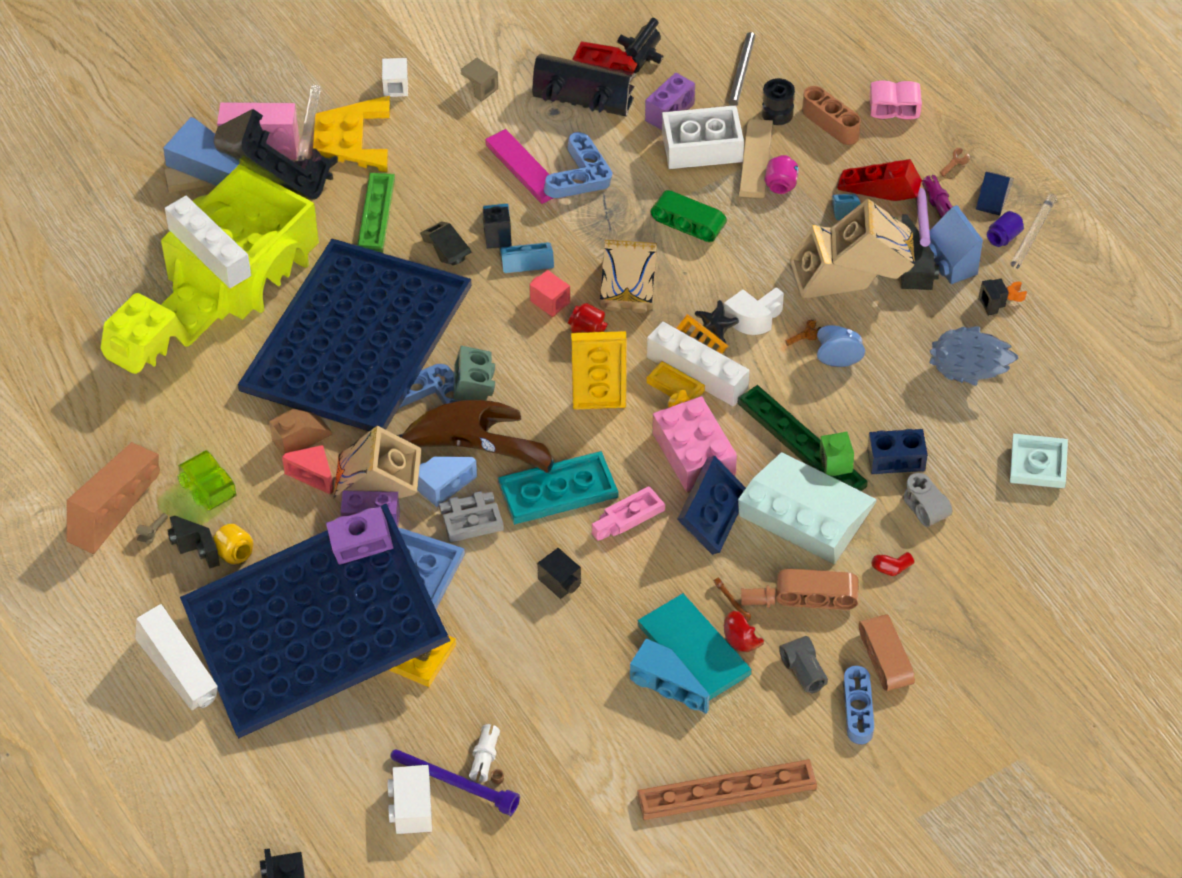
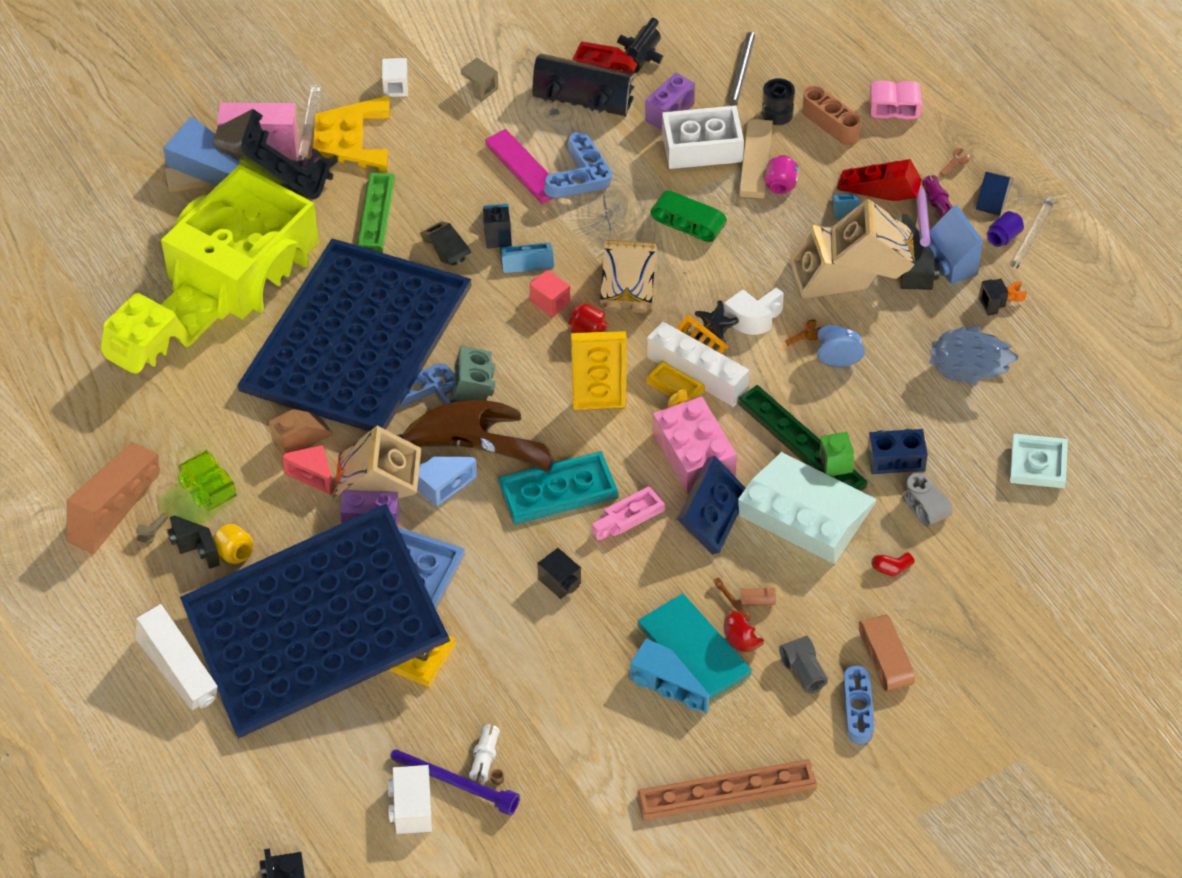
(208, 241): white brick -> none
(373, 539): medium lavender brick -> none
(474, 521): light grey plate -> none
(817, 589): nougat beam -> none

